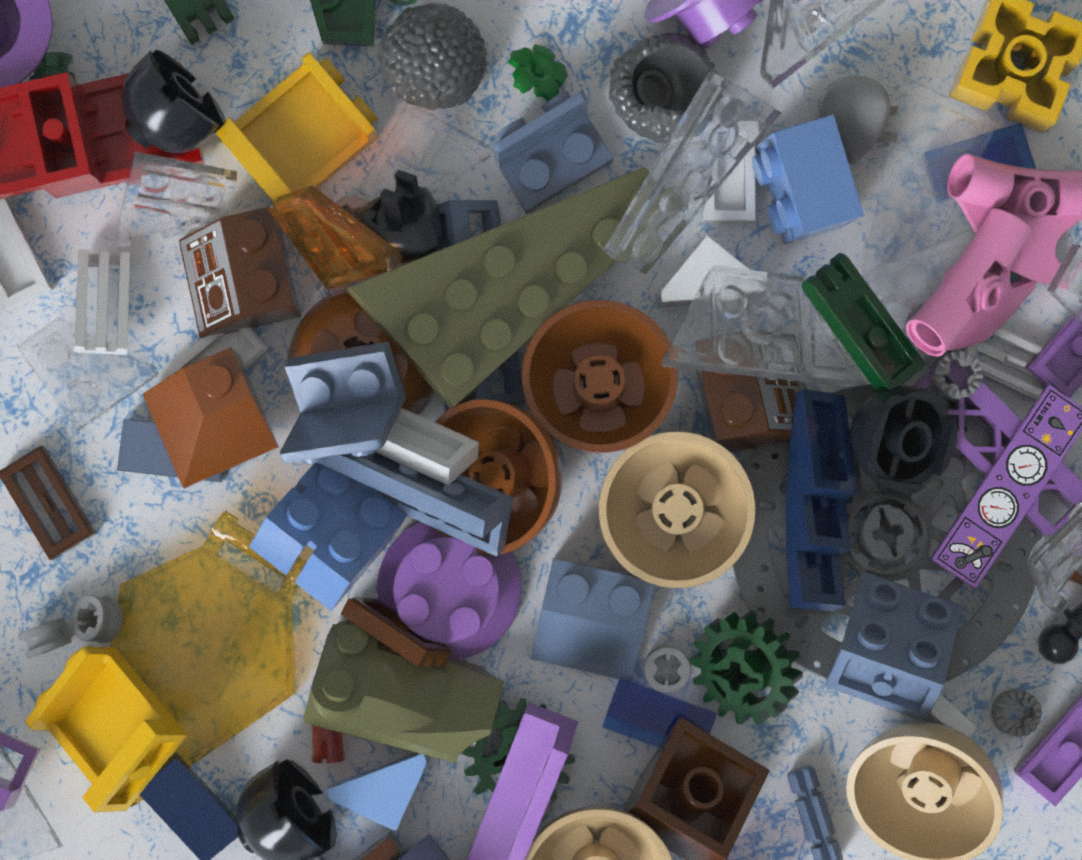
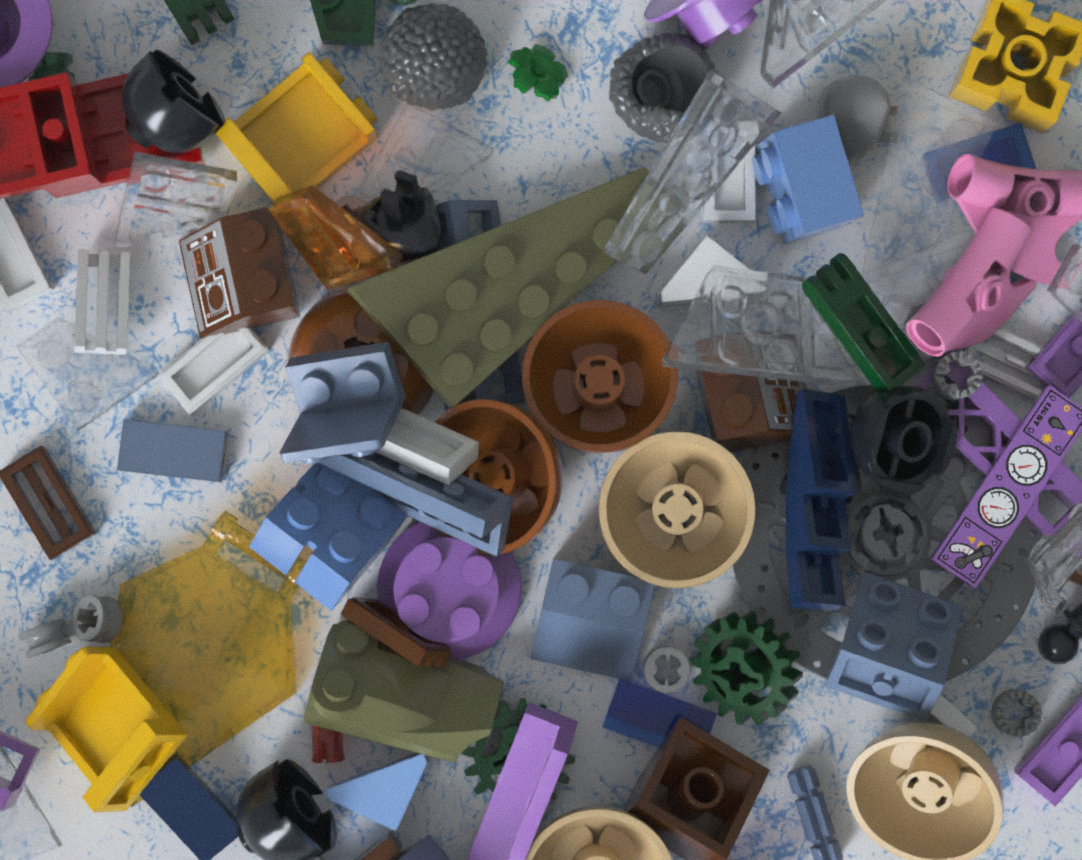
(210, 417): dark orange slope -> none
(550, 151): sand blue bracket -> none

